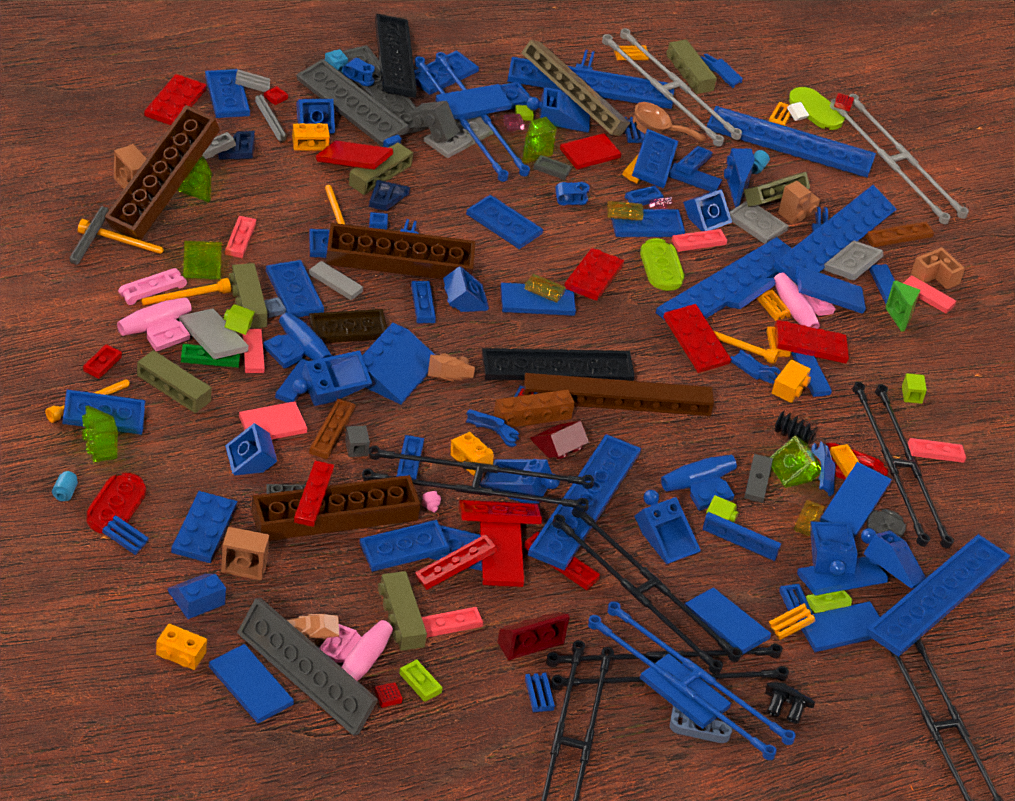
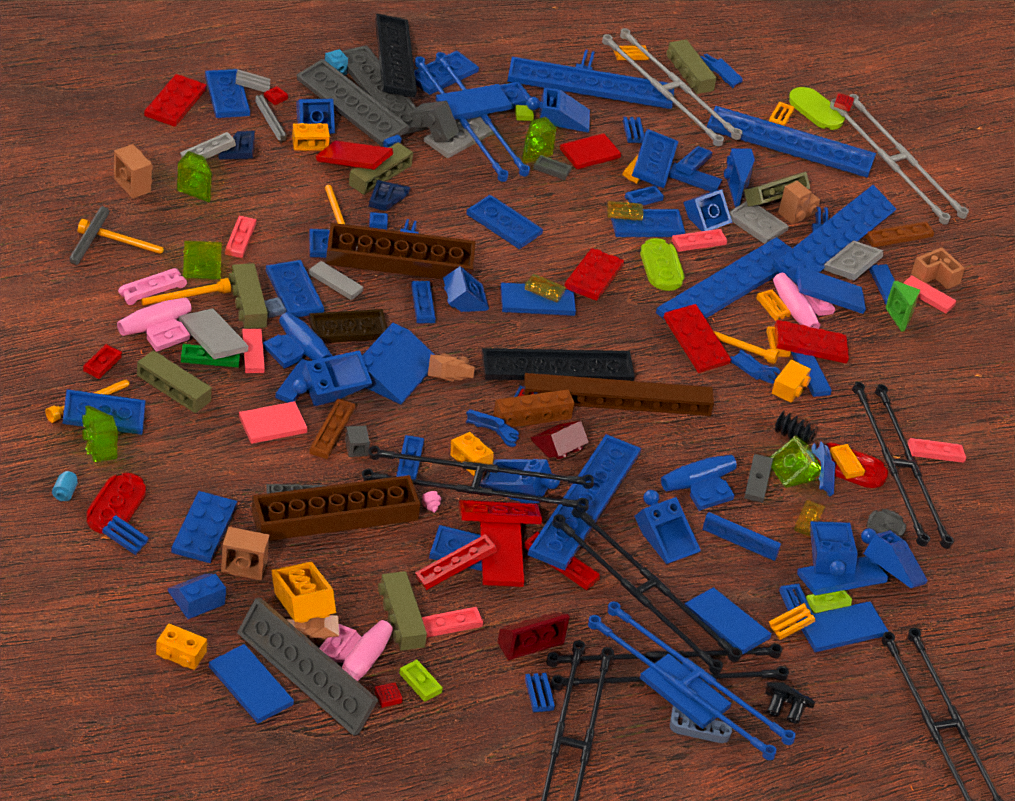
(162, 173): reddish brown brick -> none
(238, 319): lime brick -> none
(251, 451): blue slope -> none
(303, 592): none -> light orange brick
(314, 493): red plate -> none
(359, 71): blue piece -> none
(404, 545): blue tile -> none
(513, 122): clear pink plate -> none
(571, 193): blue piece -> none
(575, 88): dark tan brick -> none
(656, 119): nougat piece -> none
(661, 203): clear pink plate -> none
(723, 508): lime brick -> none
(751, 292): blue tile -> none
(760, 162): dark azure brick -> none
(798, 111): white tile -> none
(857, 497): blue tile -> none
(914, 388): lime brick -> none
(937, 595): blue plate -> none

